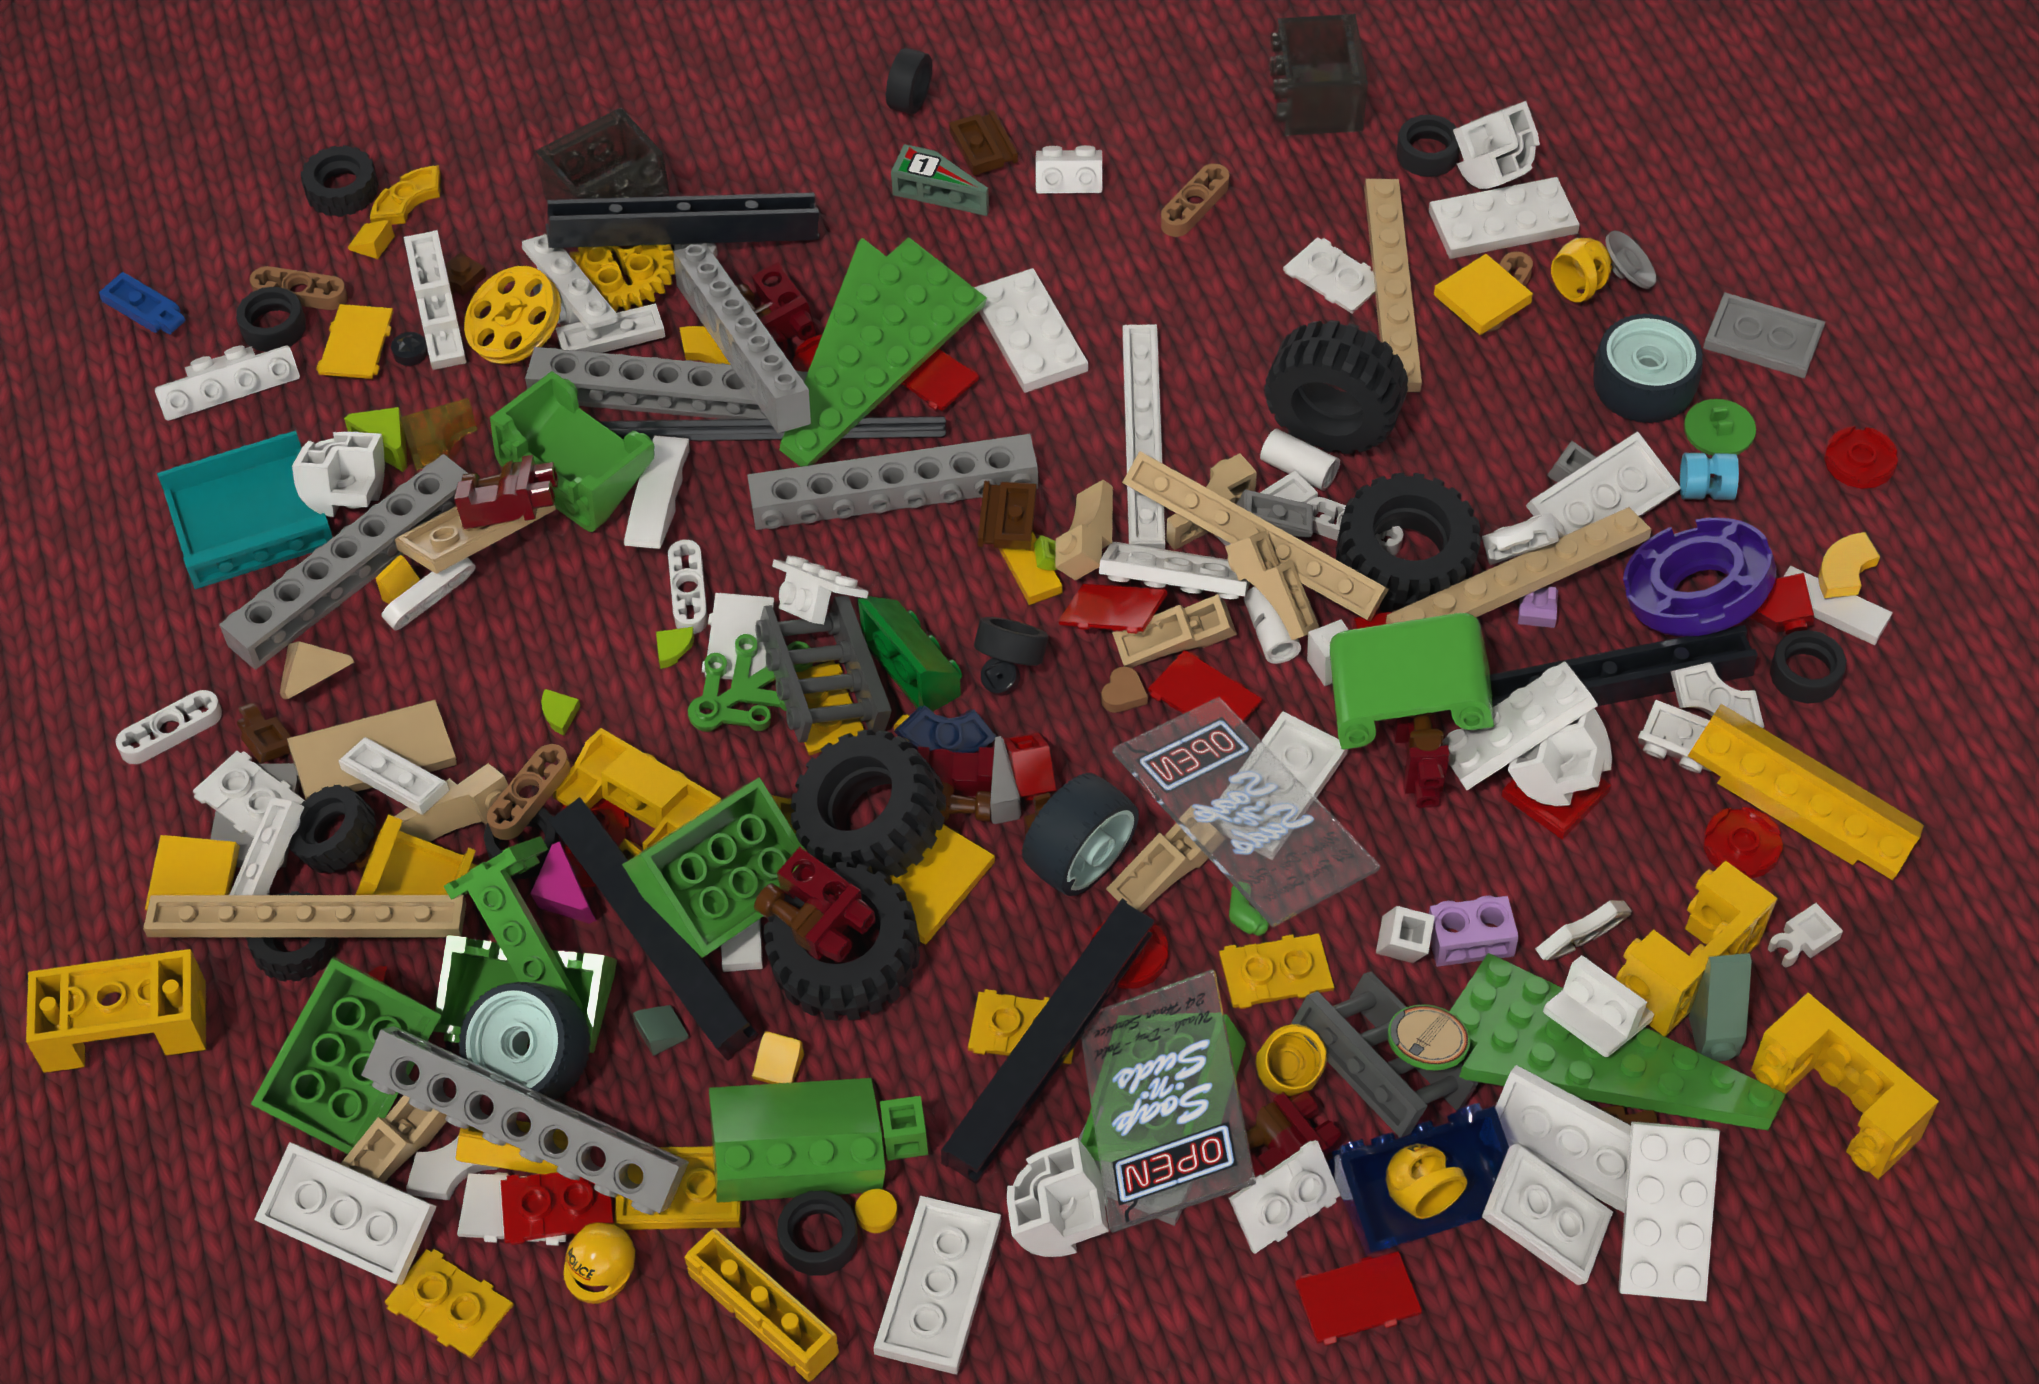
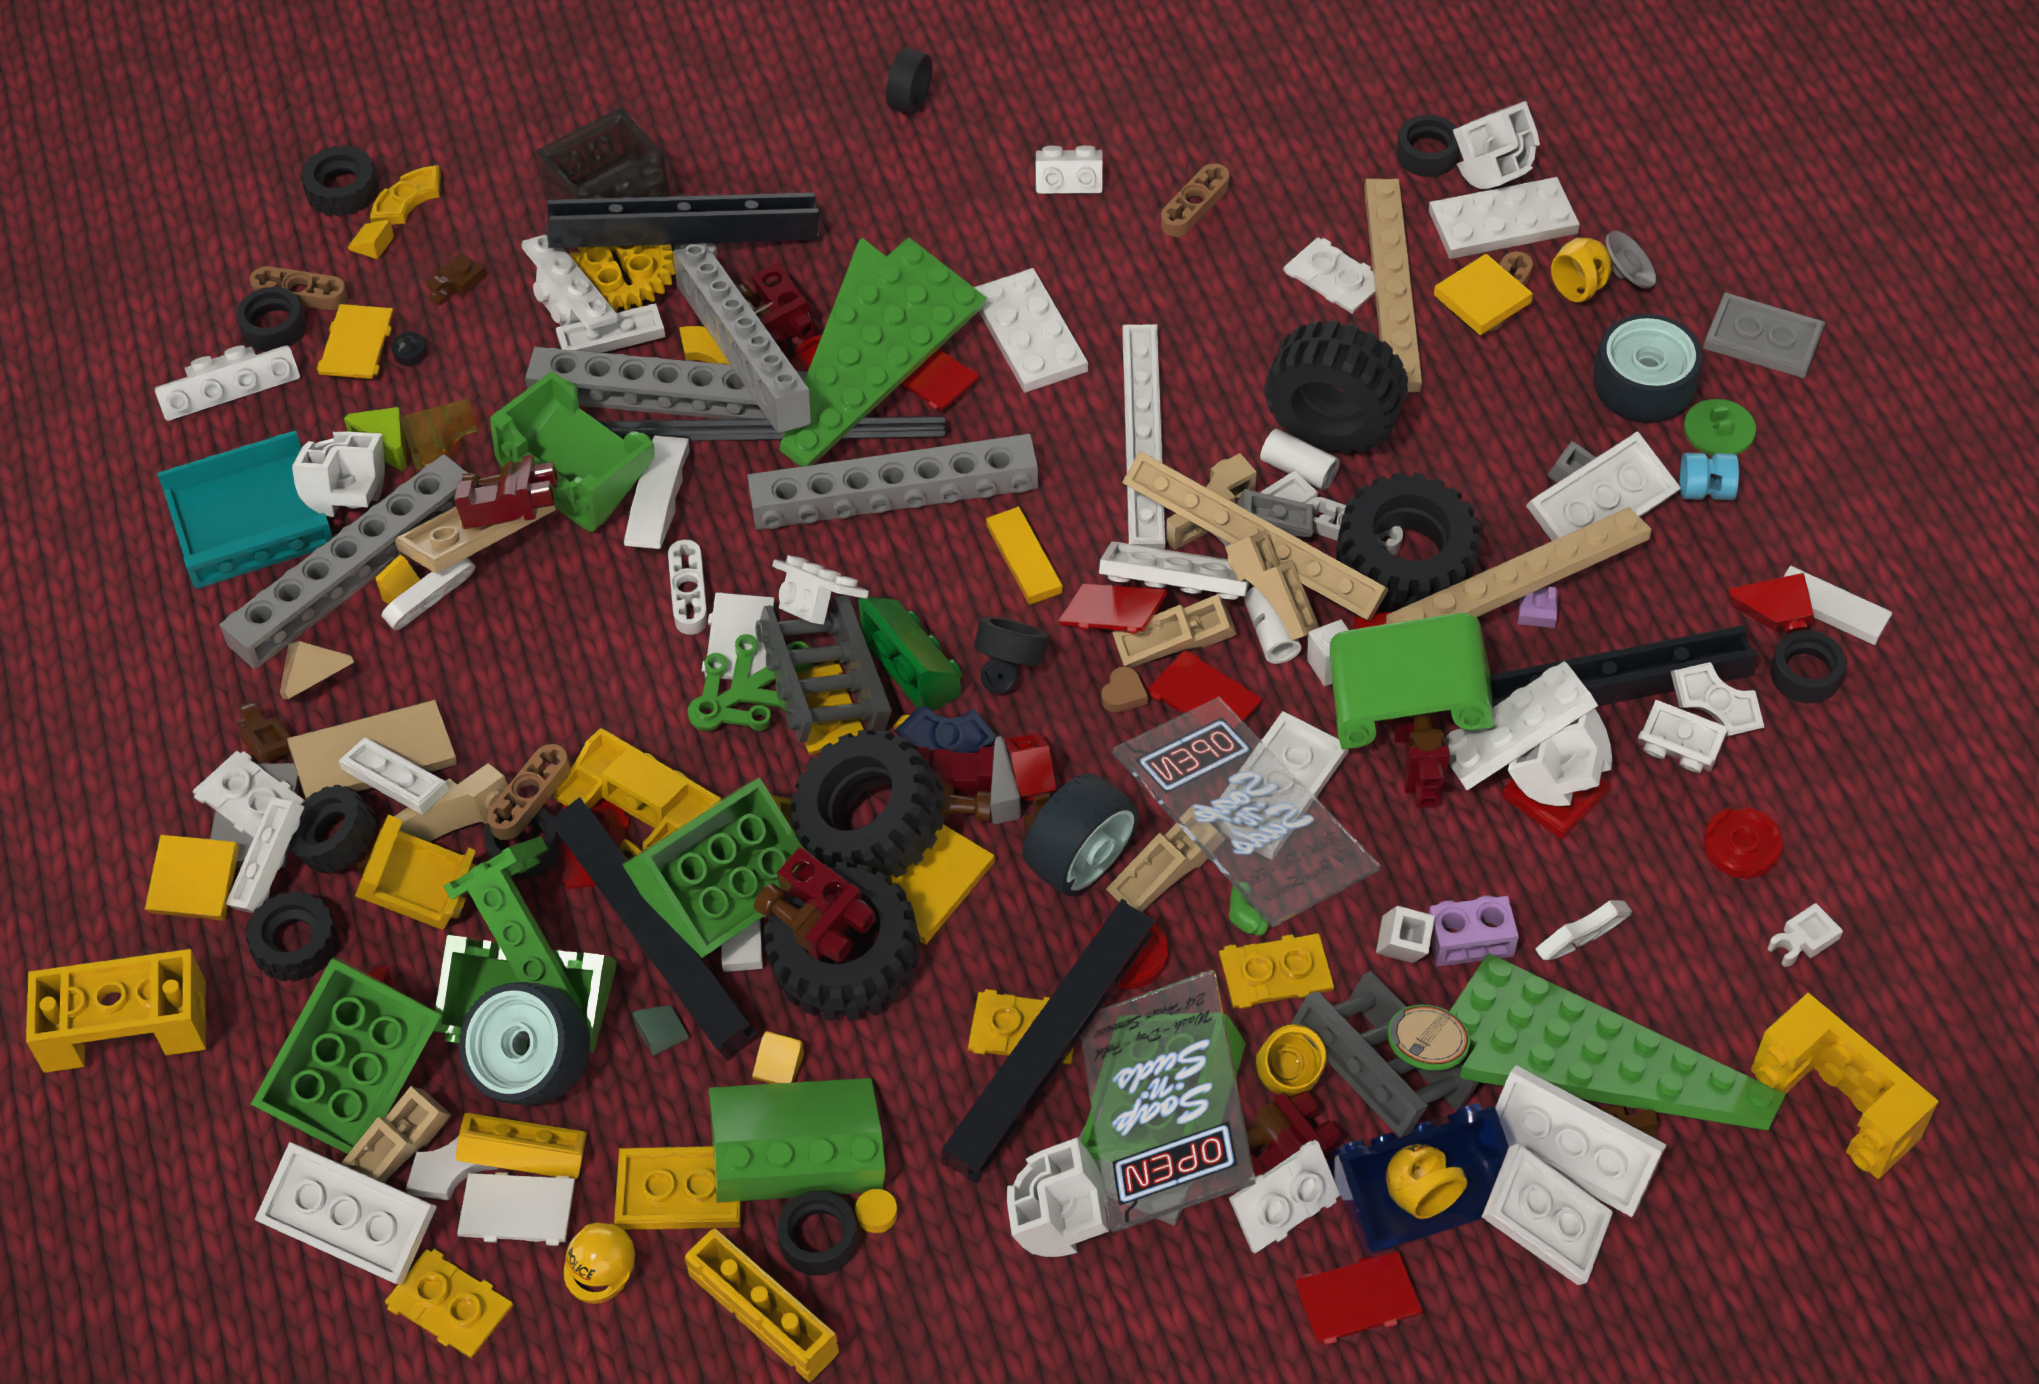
(142, 304): blue hinge -> none
(164, 741): white beam -> none
(304, 916): tan plate -> none
(388, 1072): light grey brick -> none
(434, 300): white slope -> none
(512, 314): yellow wedge -> none
(550, 1206): red piece -> none
(559, 710): lime tile -> none
(559, 888): dark pink slope -> none
(673, 645): lime tile -> none
(904, 1128): bright green brick -> none
(933, 179): sand green slope -> none
(937, 1285): white plate -> none
(983, 142): reddish brown plate -> none
(1007, 515): reddish brown plate -> none
(1045, 553): lime tile -> none
(1091, 530): tan slope -> none
(1318, 74): clear smoke container -> none
(1522, 537): white slope -> none
(1598, 1008): white bracket -> none
(1668, 1211): white plate -> none
(1714, 545): dark purple piece -> none
(1721, 1007): sand green slope -> none
(1725, 916): yellow plate -> none
(1805, 794): yellow slope -> none
(1844, 563): yellow tile -> none
(1861, 457): red tile -> none

